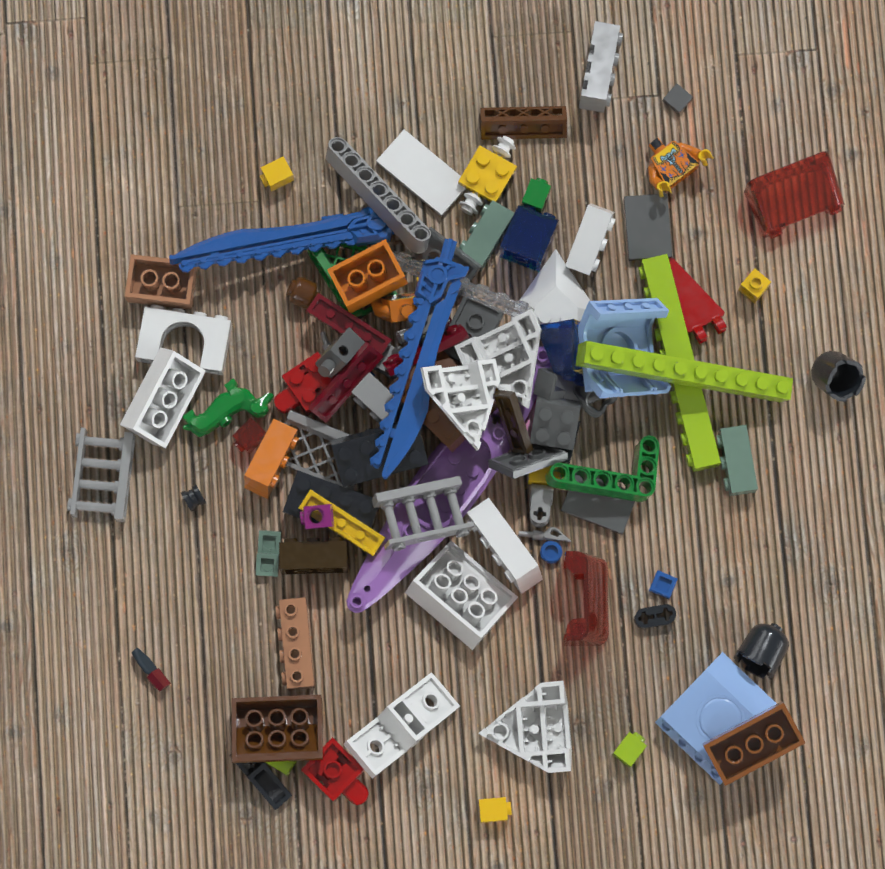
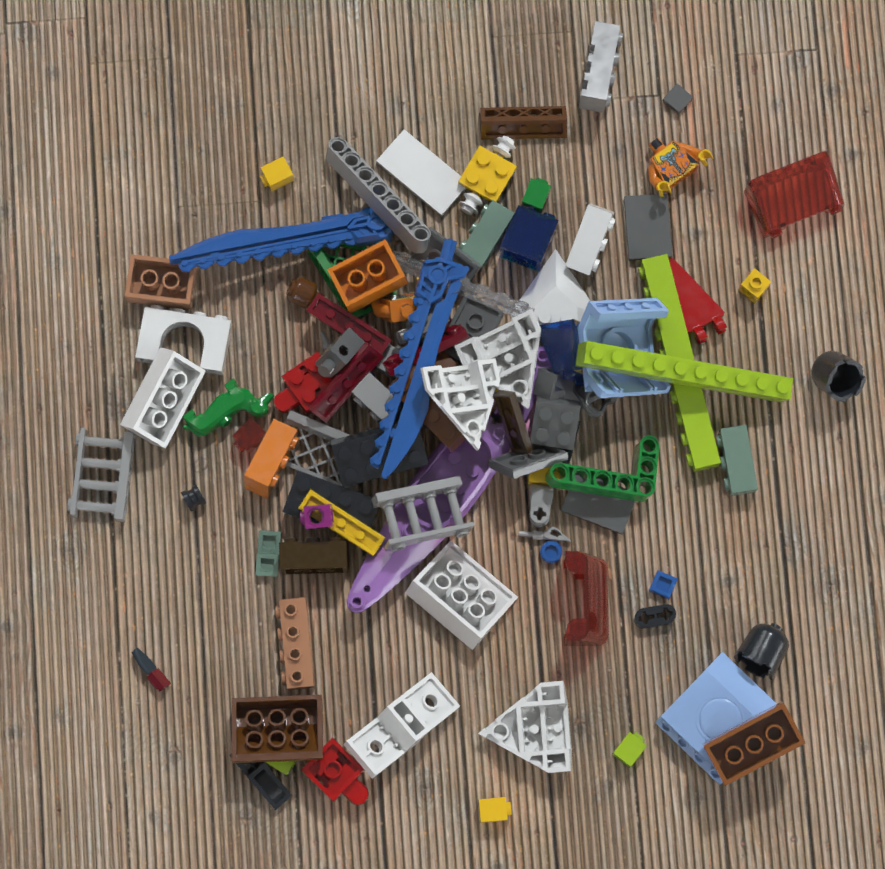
(505, 546): white wedge -> none

